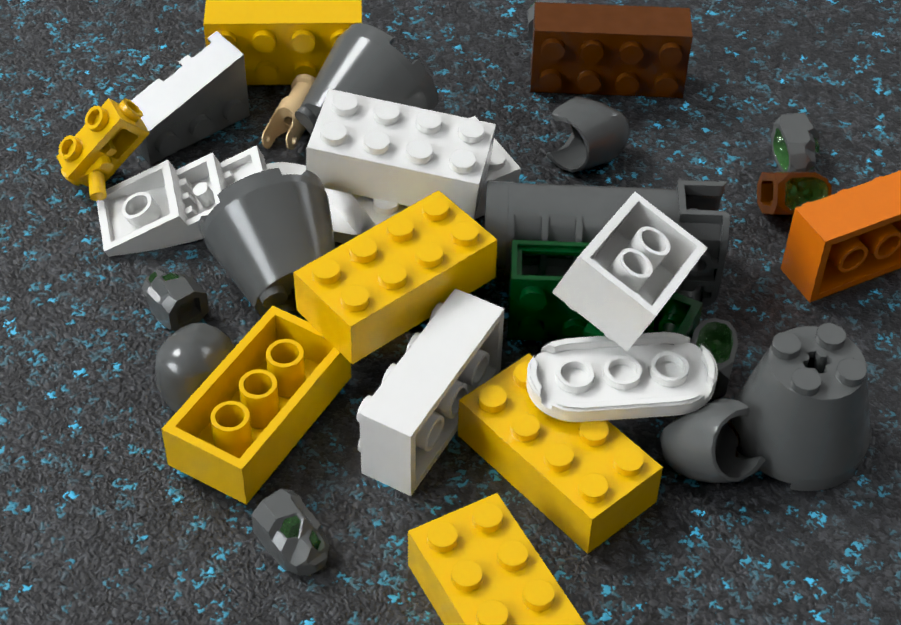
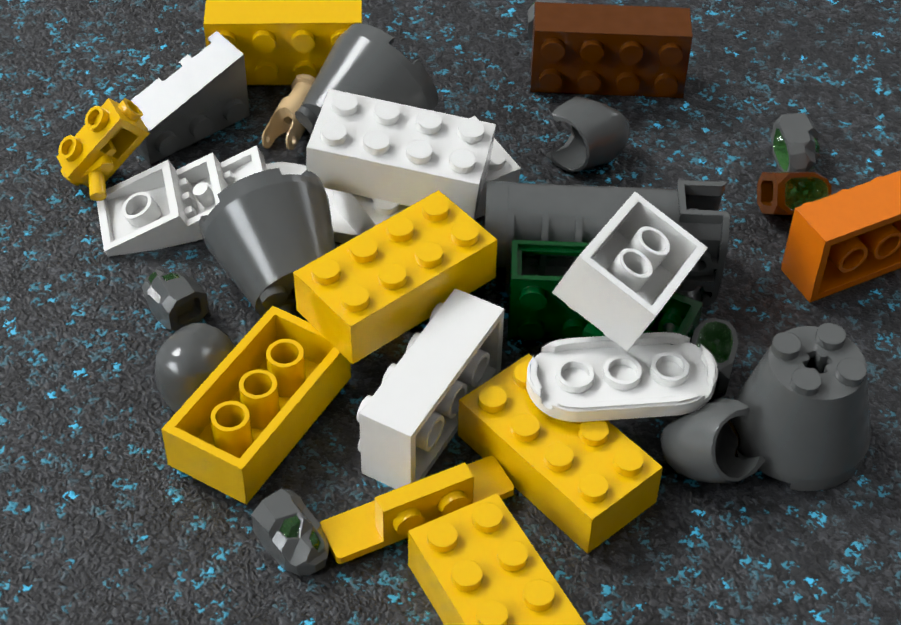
(412, 505): none -> yellow bracket

